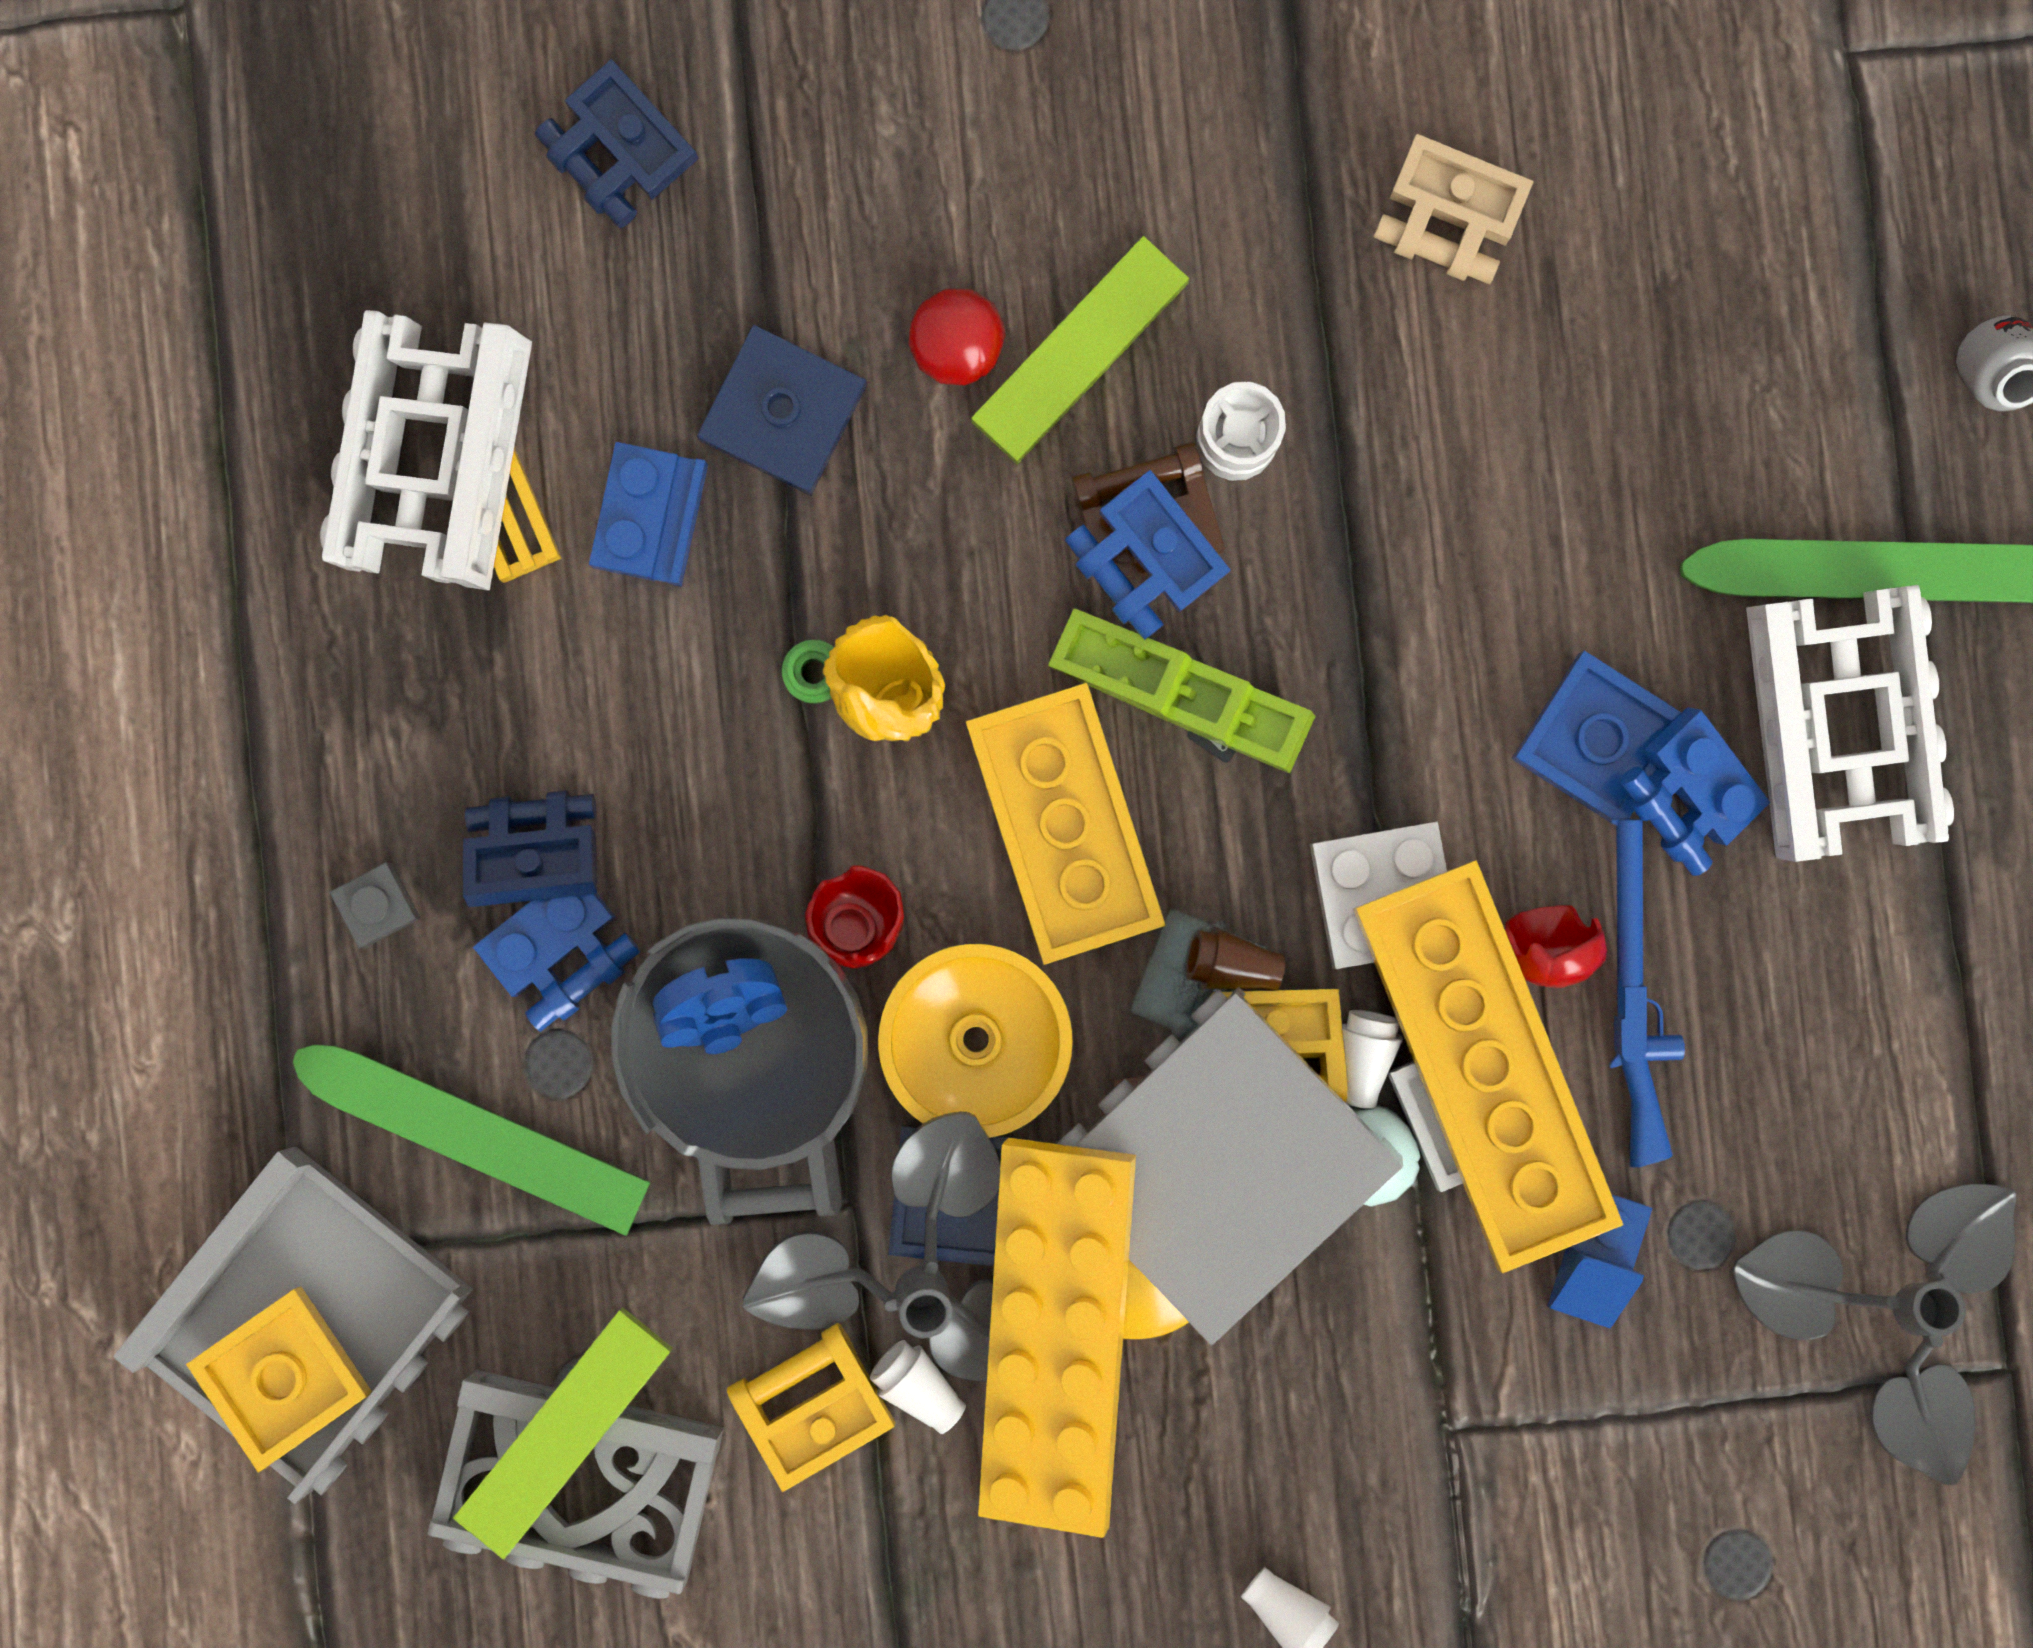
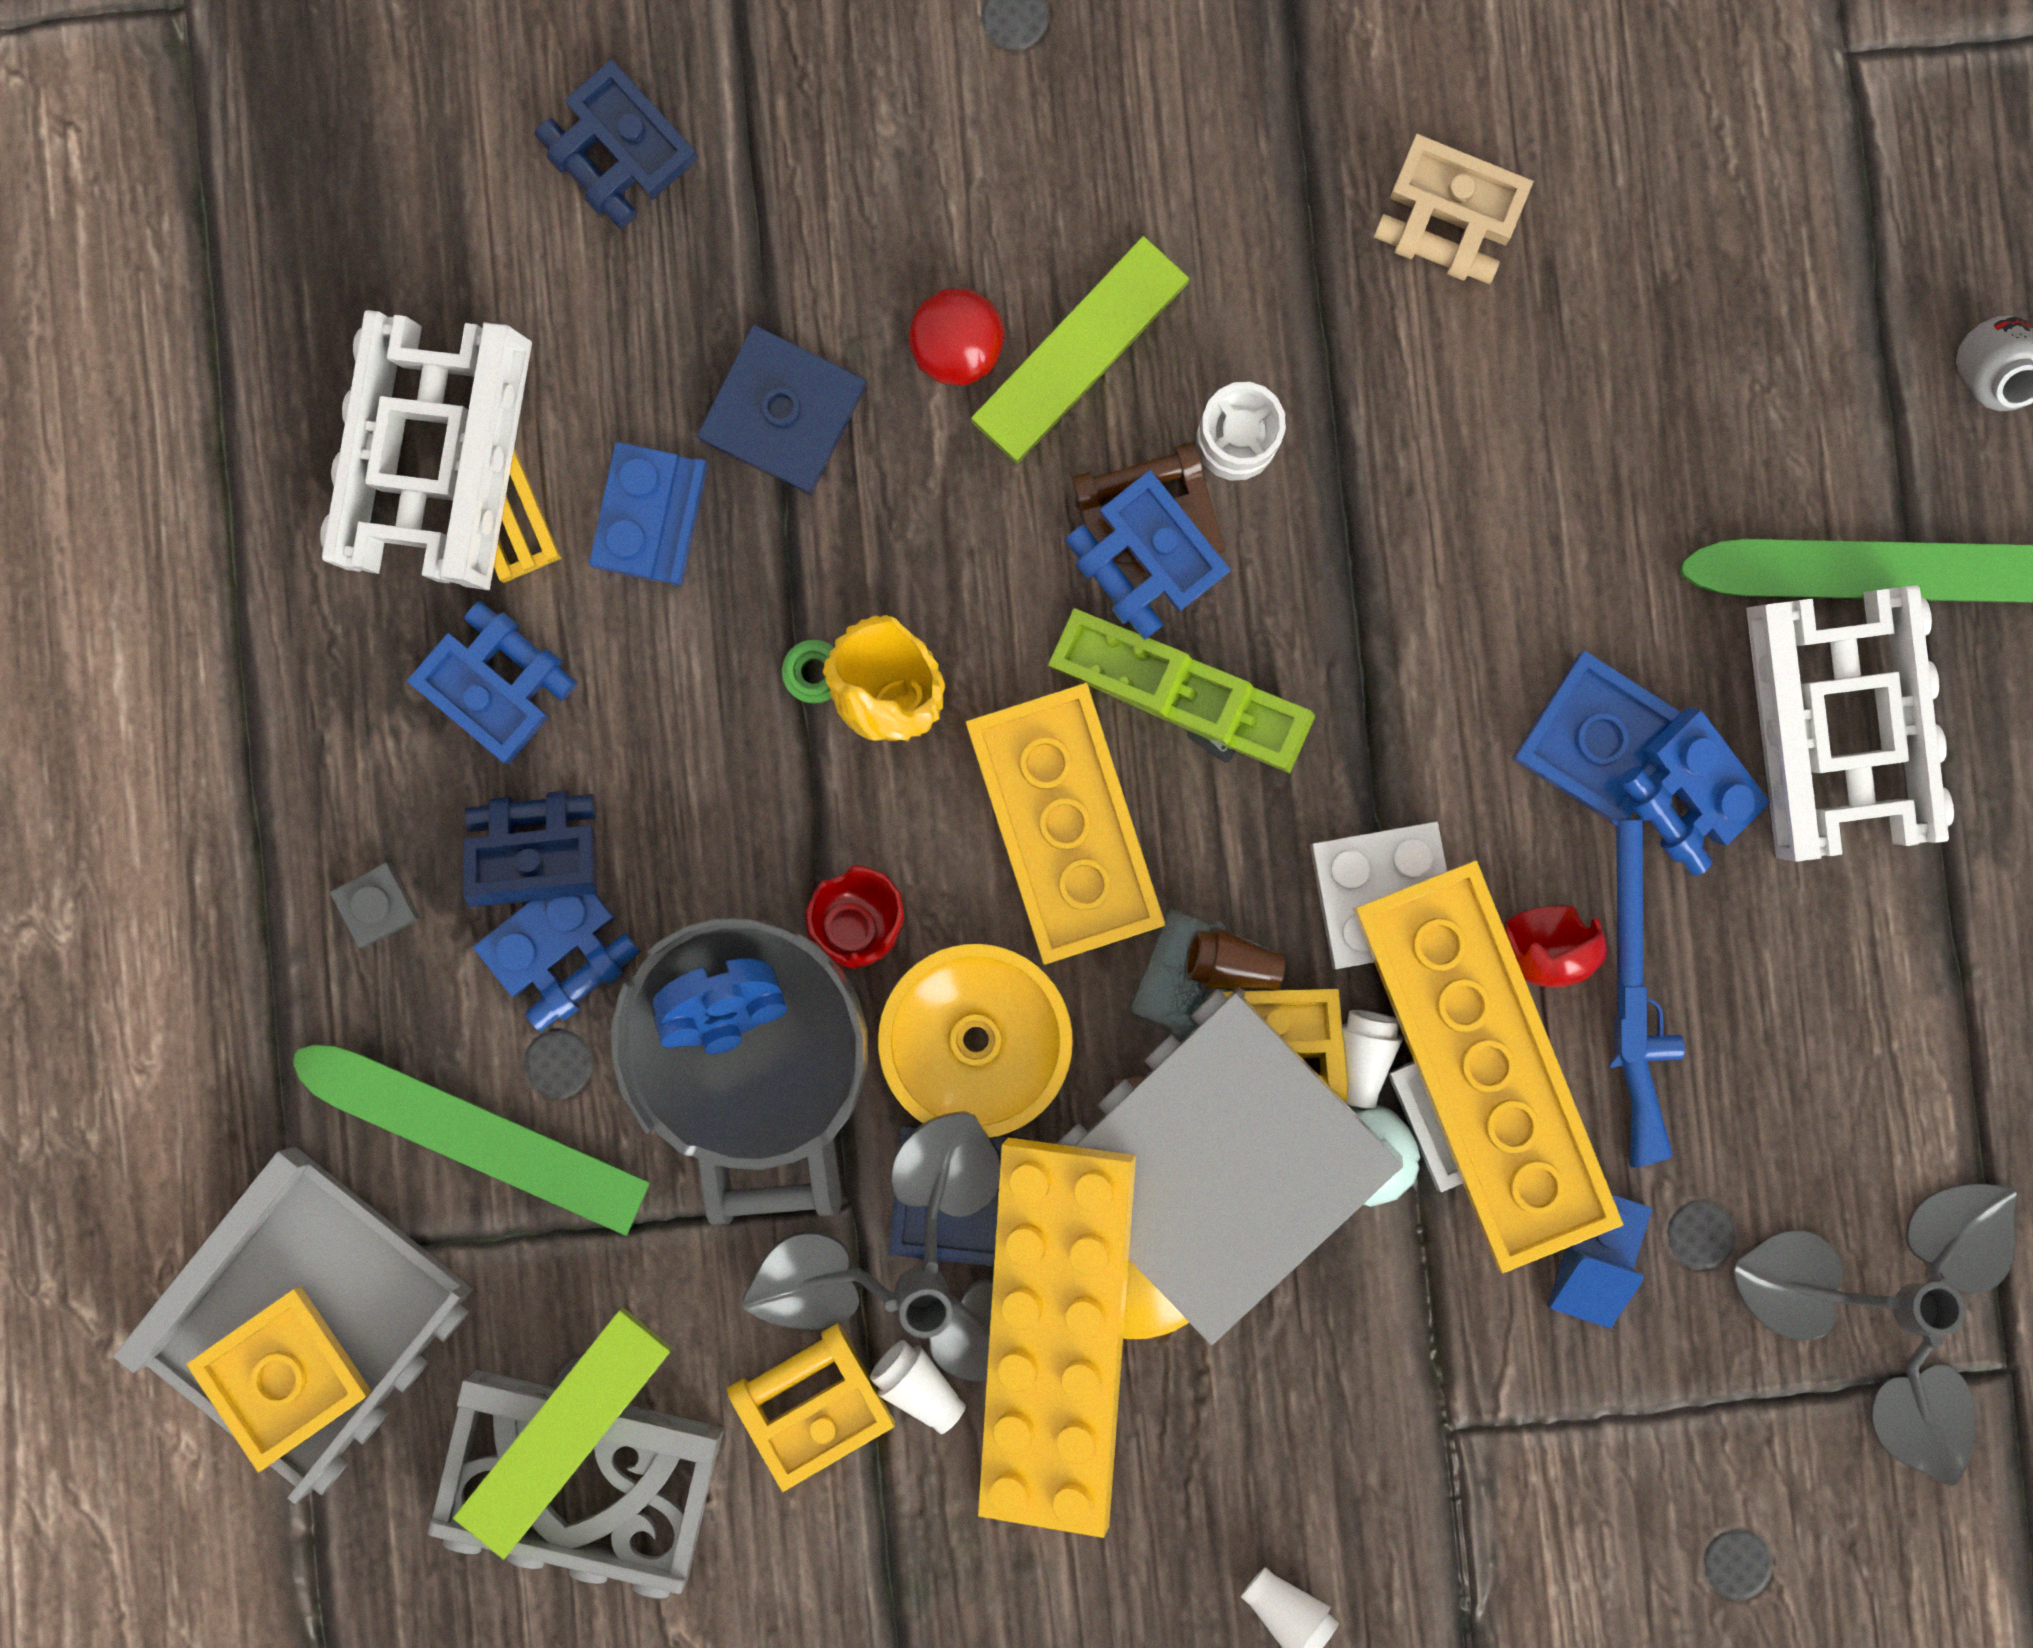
(478, 696): none -> blue plate

